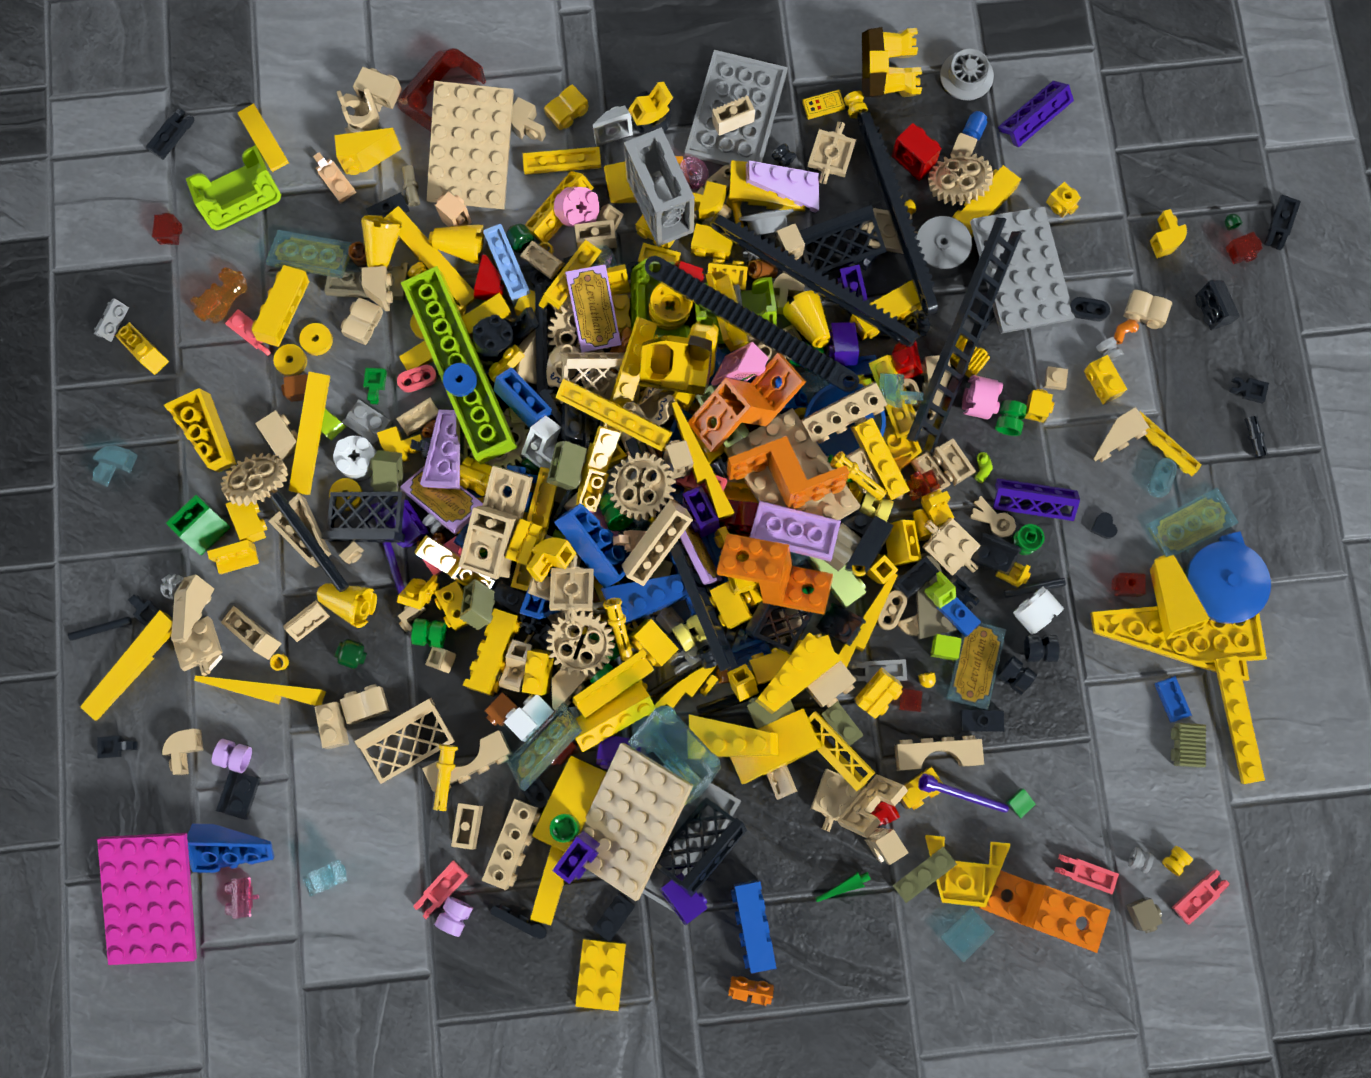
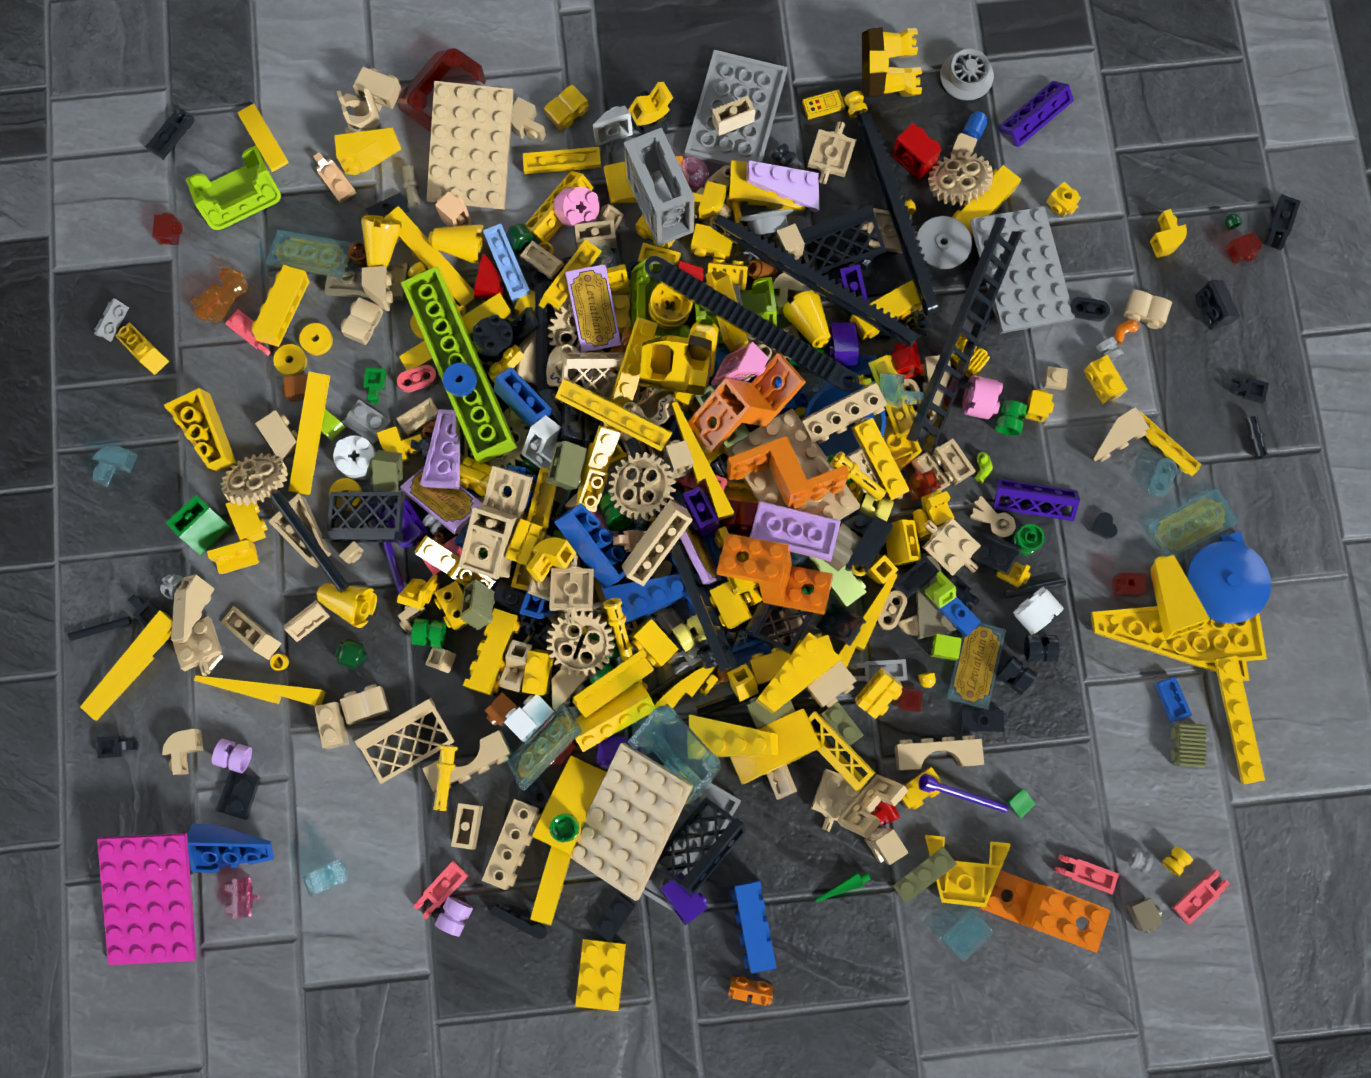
(575, 858): dark purple brick -> none

